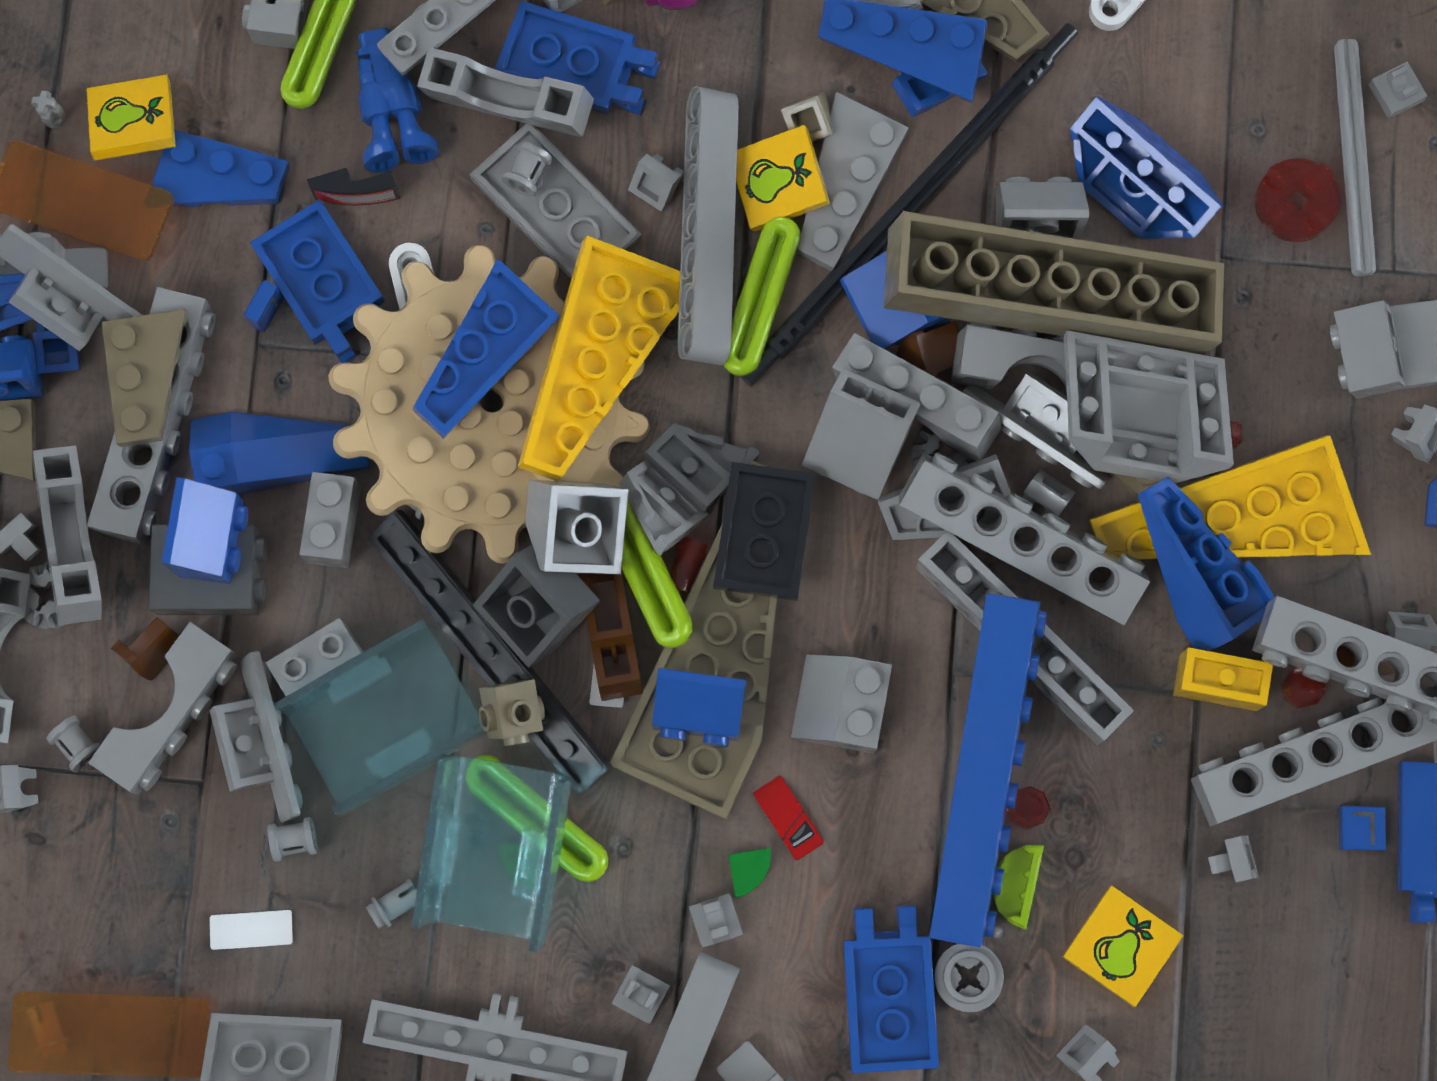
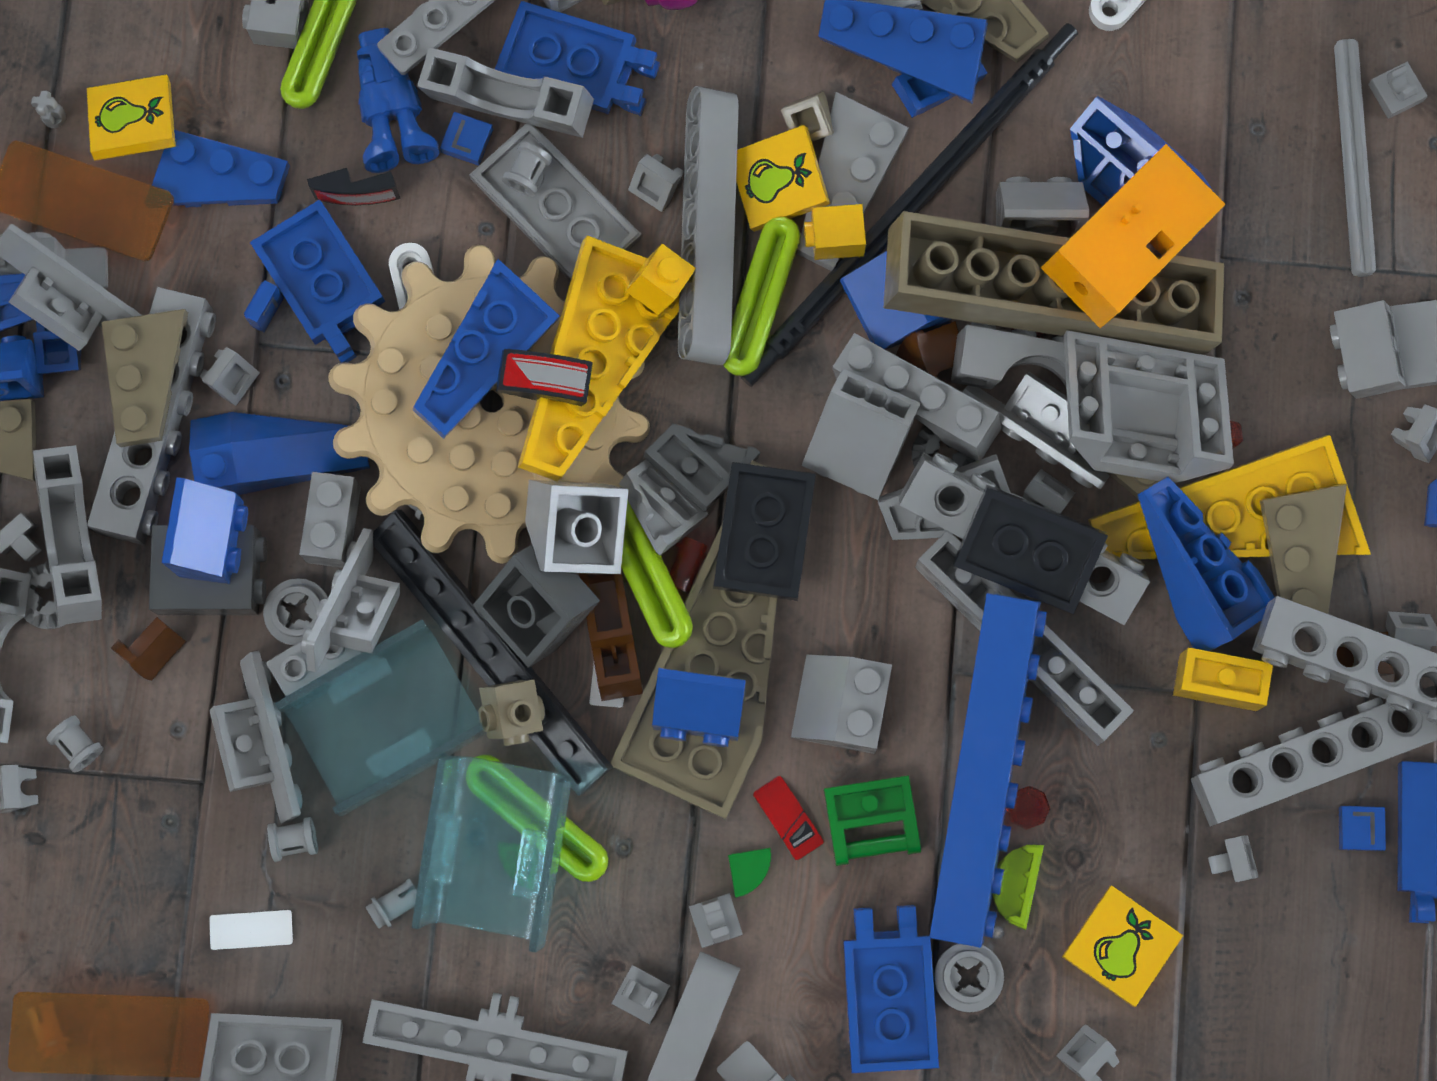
(135, 755): light grey arch -> none
(230, 375): none -> light grey tile
(292, 593): none -> light grey gear
(355, 608): none -> light grey bracket
(466, 138): none -> blue tile
(544, 376): none -> slope
(660, 279): none -> yellow brick
(836, 232): none -> yellow brick
(871, 805): none -> green plate
(1030, 549): none -> black plate
(1133, 236): none -> light orange brick
(1301, 690): clear red tile -> none
(1304, 543): none -> dark tan wing
(1314, 183): clear red plate -> none

